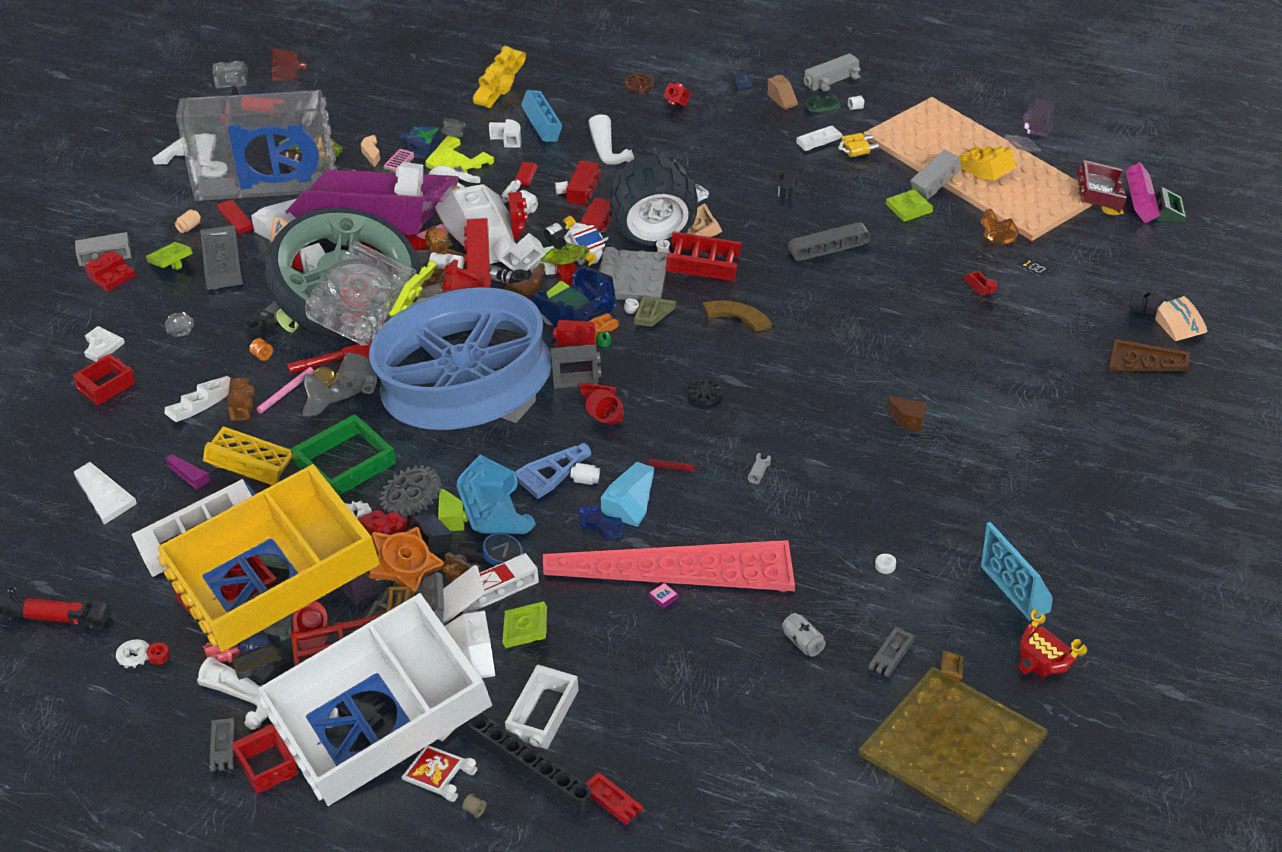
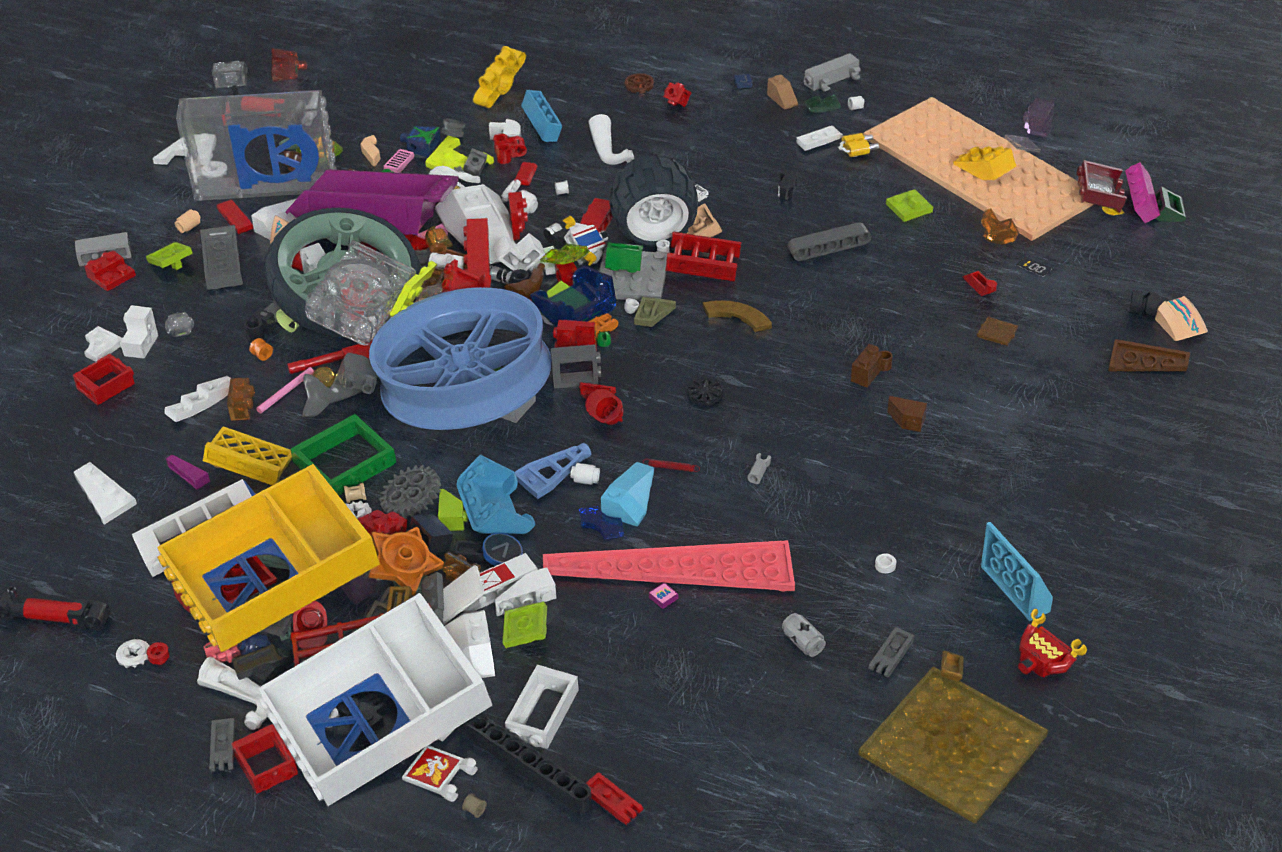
(140, 333): none -> white brick
(355, 493): none -> tan bush
(409, 179): white wedge -> none
(475, 163): none -> flat silver brick
(507, 147): none -> red piece
(530, 589): none -> white slope
(583, 183): red brick -> none
(623, 257): none -> green brick
(870, 364): none -> reddish brown hinge
(936, 174): light grey brick -> none
(997, 331): none -> clear orange piece

